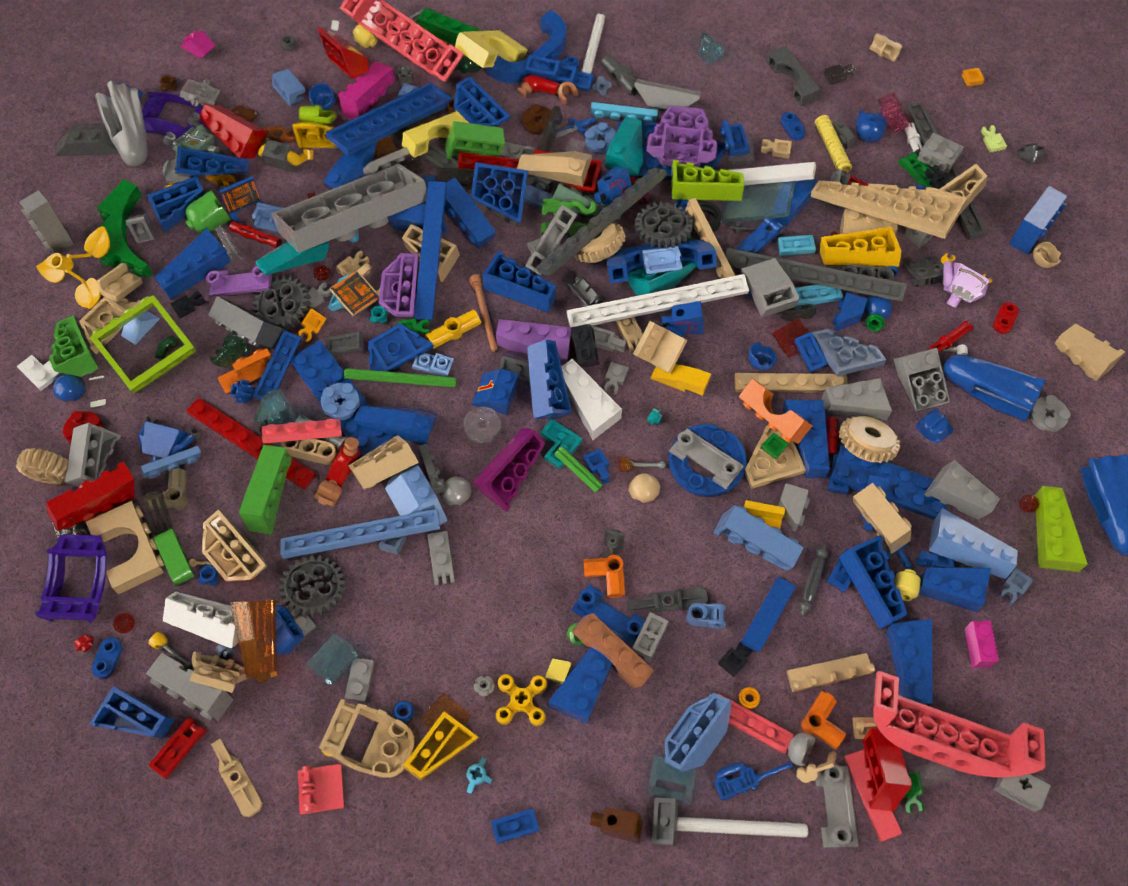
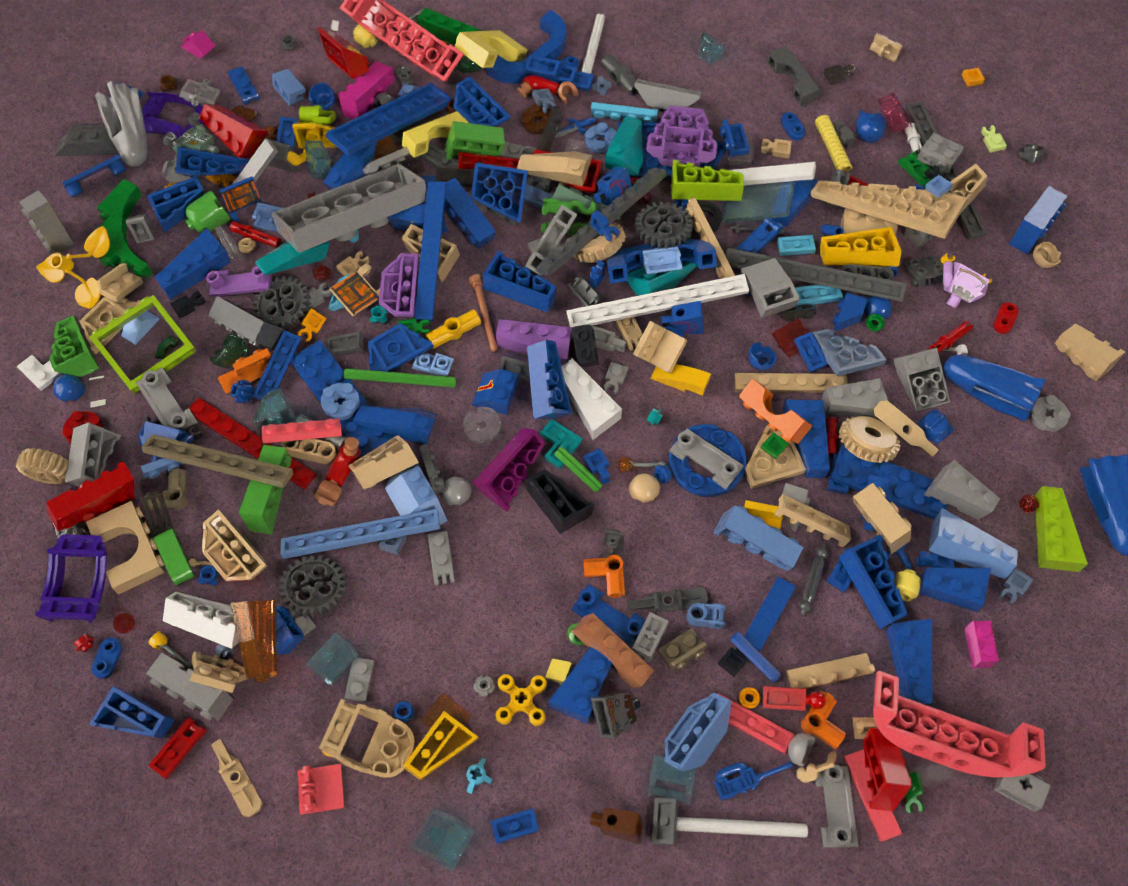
(114, 164): none -> blue brick
(163, 402): none -> light grey brick
(217, 461): none -> dark tan plate
(243, 85): none -> blue plate
(246, 248): none -> tan plate
(259, 161): none -> tile
(286, 132): none -> blue plate
(317, 159): none -> clear light blue slope
(381, 99): none -> dark grey piece
(443, 839): none -> clear light blue slope
(543, 98): none -> sand blue plate
(558, 502): none -> black wedge
(597, 274): none -> blue plate
(601, 225): none -> blue plate
(615, 713): none -> dark grey torso
(662, 474): none -> blue plate
(682, 649): none -> dark tan bracket
(755, 657): none -> blue axle
(791, 698): none -> red plate
(814, 520): none -> tan hinge
(828, 229): none -> blue hinge
(897, 420): none -> tan piece
(938, 186): none -> medium blue plate

